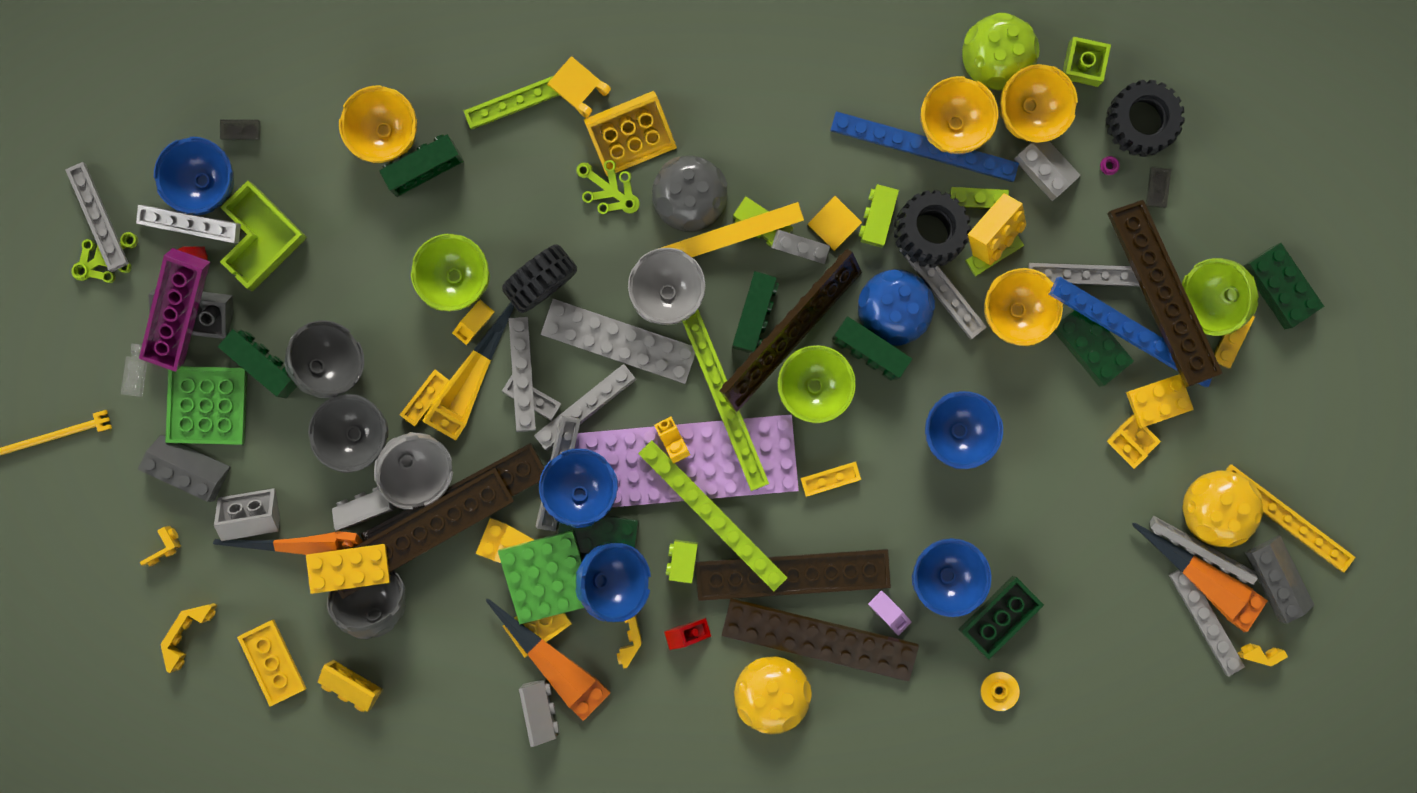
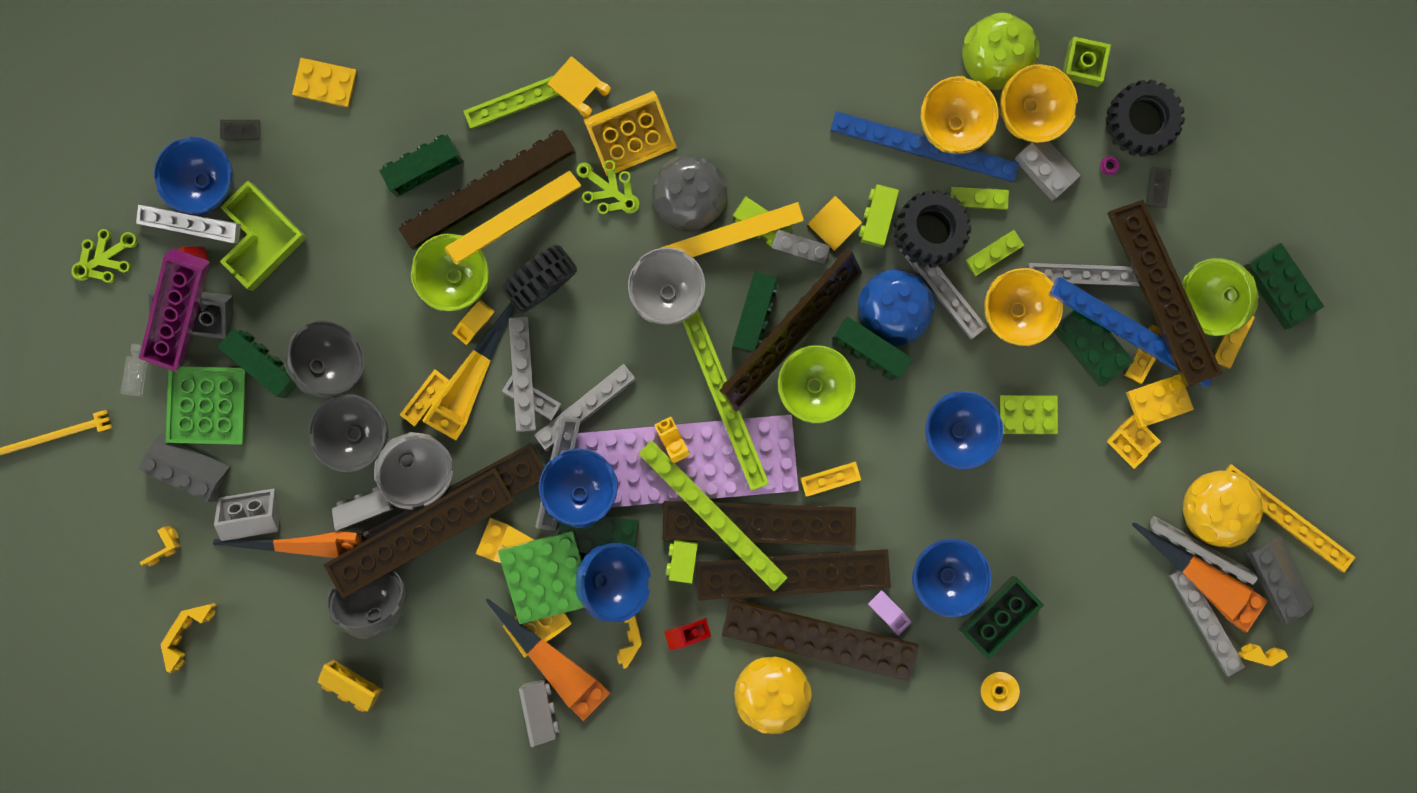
(97, 216): light grey plate -> none
(271, 662): yellow plate -> none
(324, 82): none -> yellow plate
(348, 568): yellow plate -> none
(378, 124): yellow rock -> none
(487, 189): none -> dark brown brick
(512, 217): none -> yellow tile
(618, 341): light grey plate -> none
(766, 523): none -> dark brown plate
(997, 229): yellow brick -> none
(1029, 414): none -> lime plate
(1142, 362): none -> yellow plate

